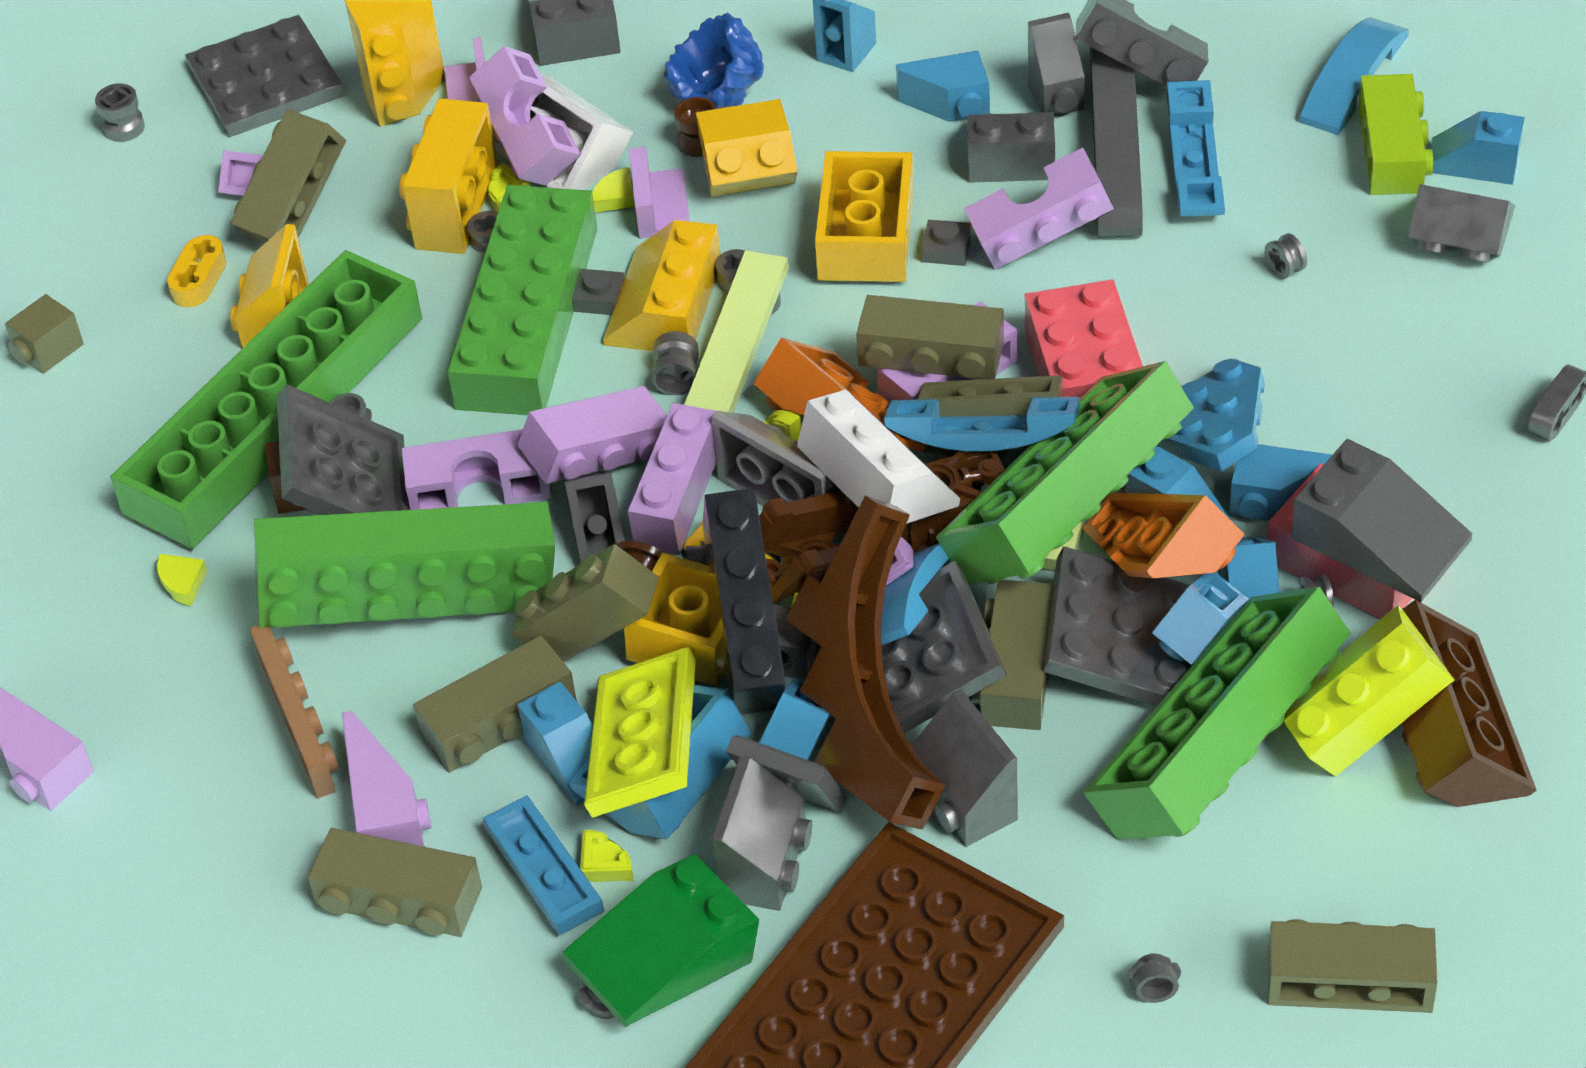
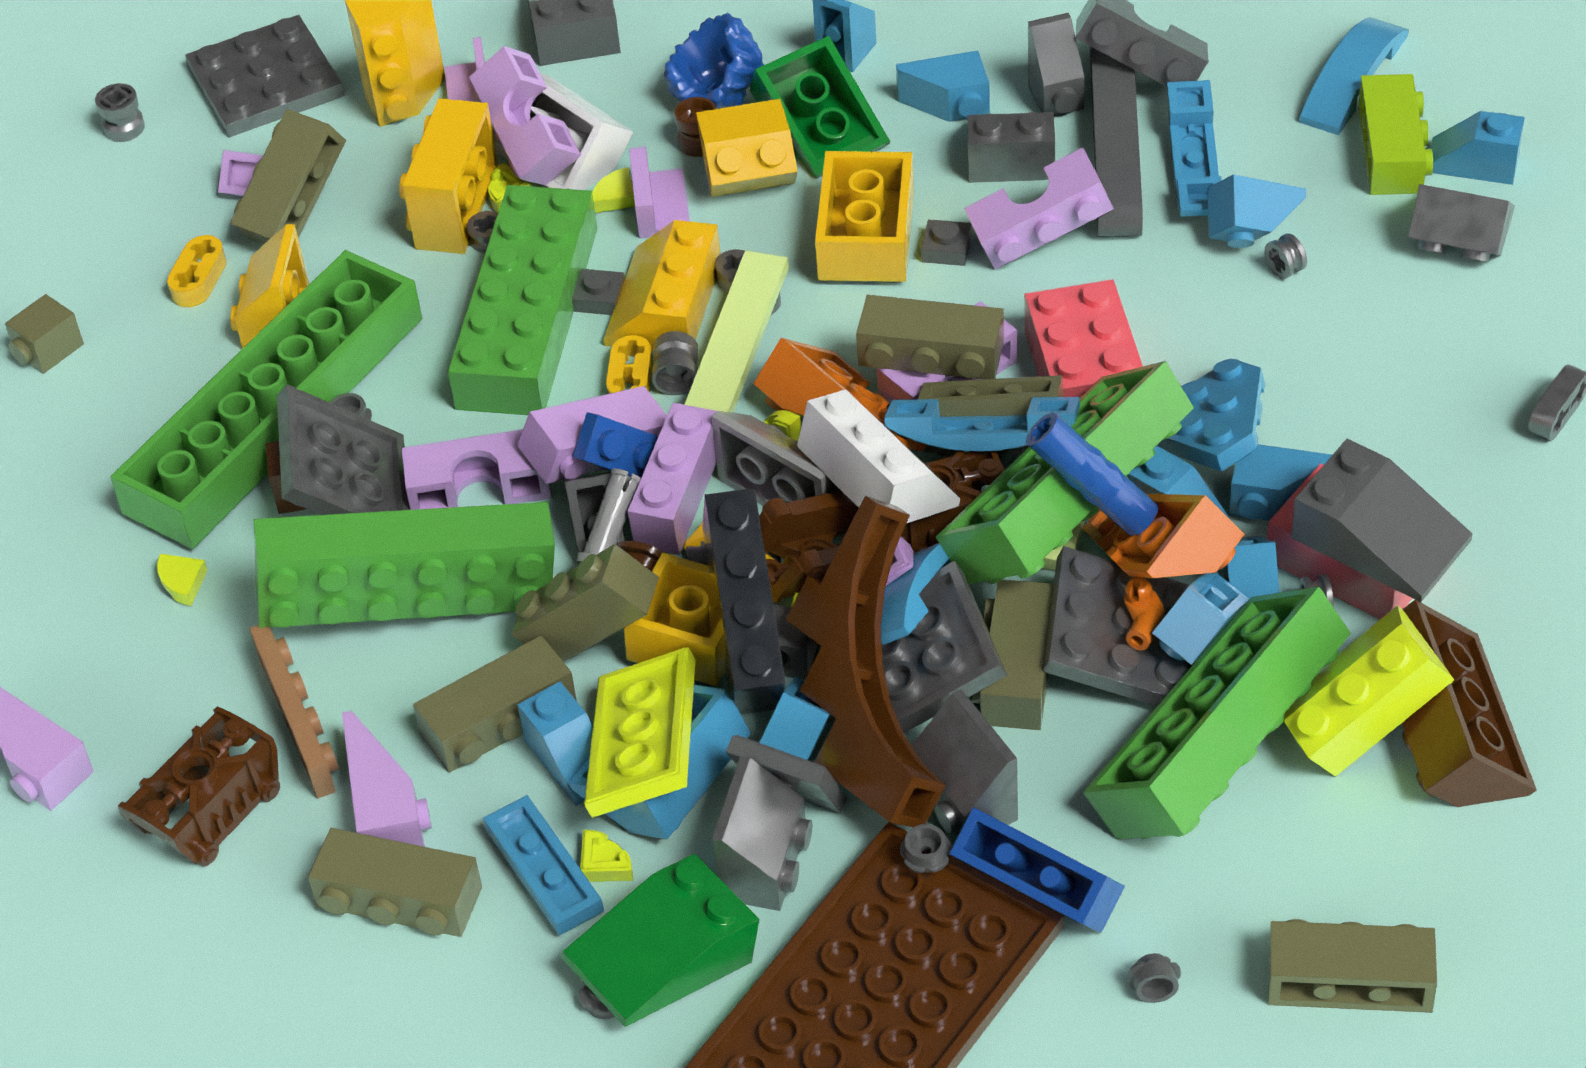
(218, 787): none -> reddish brown piece
(611, 513): none -> light grey pin
(614, 445): none -> blue plate
(621, 373): none -> yellow beam
(819, 103): none -> green slope
(925, 838): none -> dark grey plate
(1037, 870): none -> blue brick
(1092, 474): none -> blue axle
(1145, 611): none -> orange arm
(1249, 208): none -> slope

